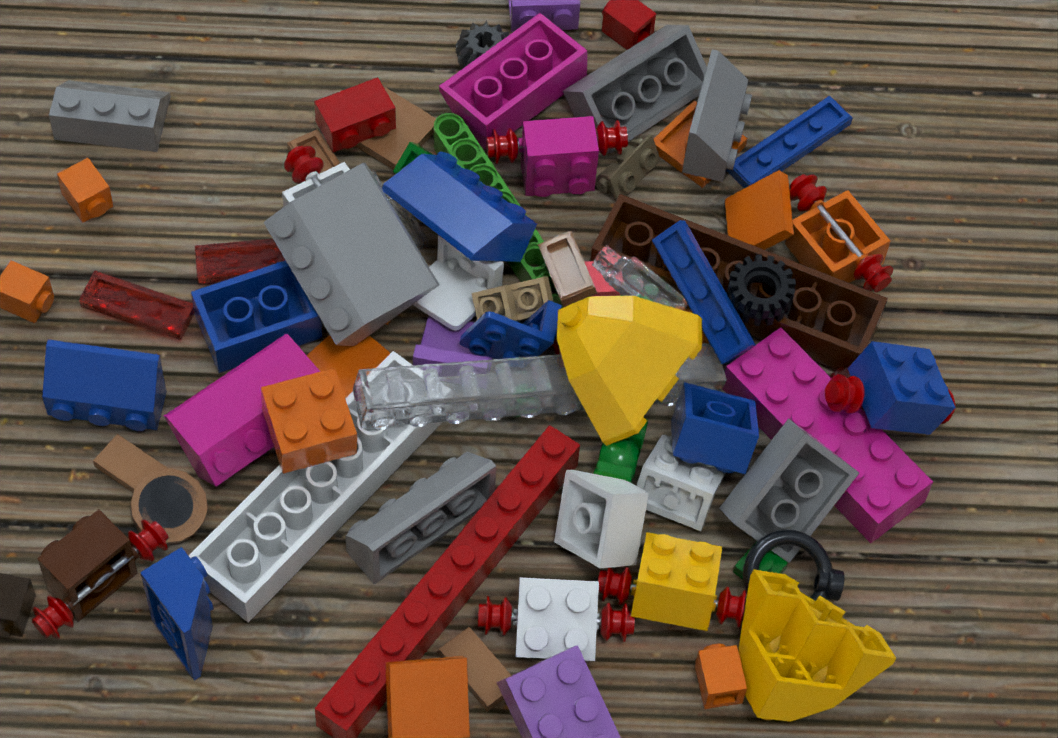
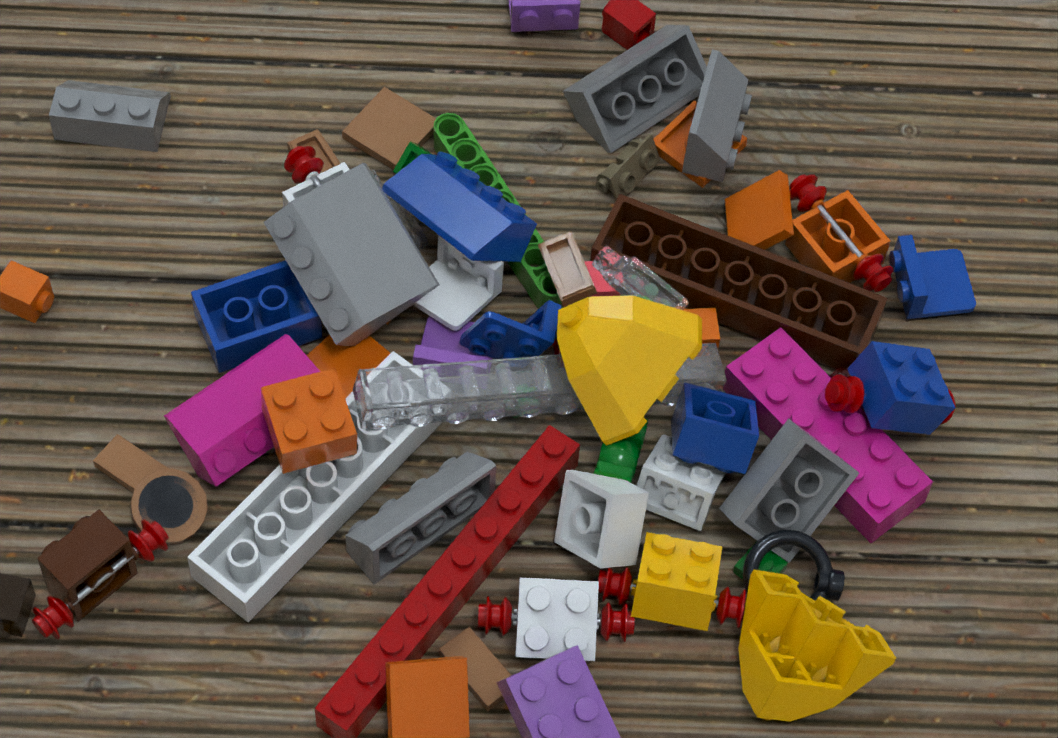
(85, 190): orange brick -> none
(103, 385): blue slope -> none
(137, 305): clear red plate -> none
(181, 607): blue slope -> none
(233, 259): clear red plate -> none
(355, 115): red brick -> none
(477, 41): dark grey gear -> none
(514, 300): tan slope -> none
(515, 78): dark pink slope -> none
(558, 153): dark pink brick -> none
(703, 292): blue tile -> none
(720, 676): orange brick -> none
(766, 273): black tyre -> none
(791, 142): blue tile -> none
(931, 281): none -> blue bracket

